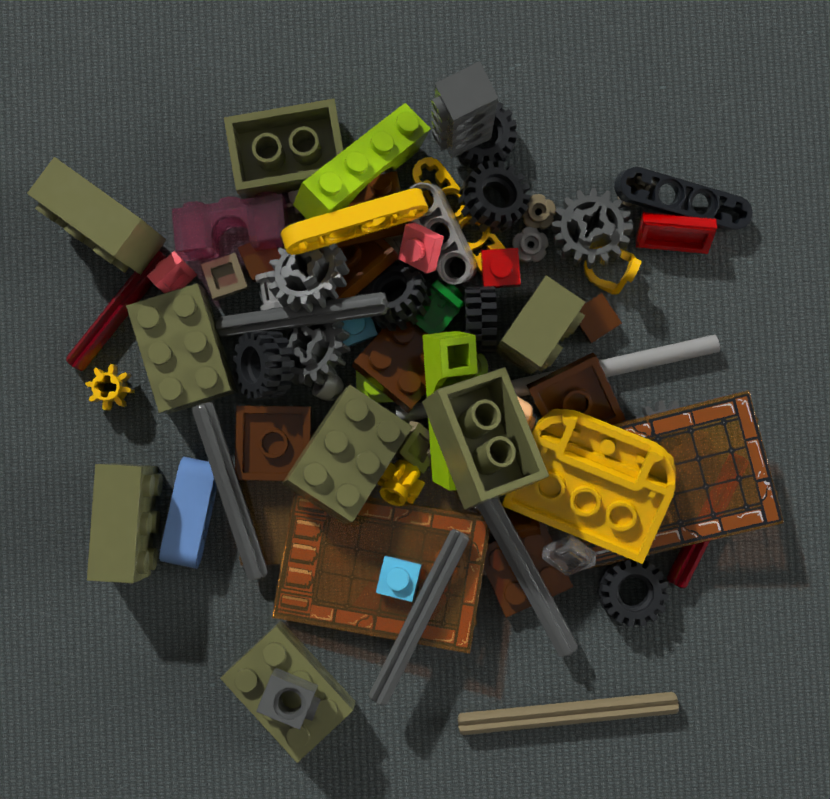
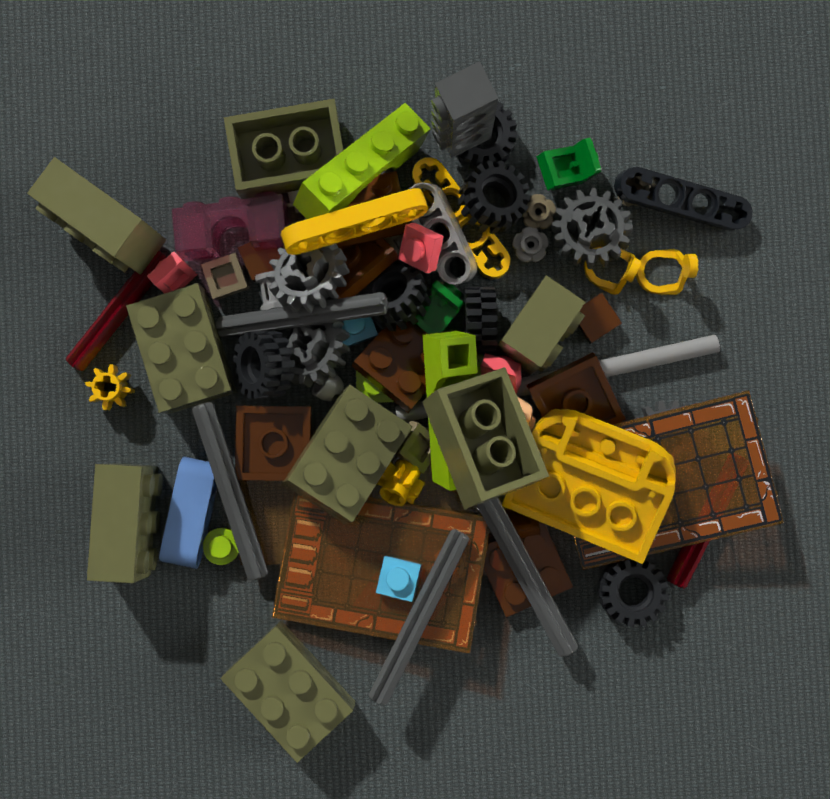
(220, 546): none -> lime plate
(273, 707): dark grey brick -> none
(492, 363): none -> coral plate
(500, 267): red plate -> none
(568, 713): dark tan axle -> none
(569, 165): none -> green bracket
(569, 555): clear plate -> none
(675, 233): red tile -> none
(689, 266): none -> yellow piece

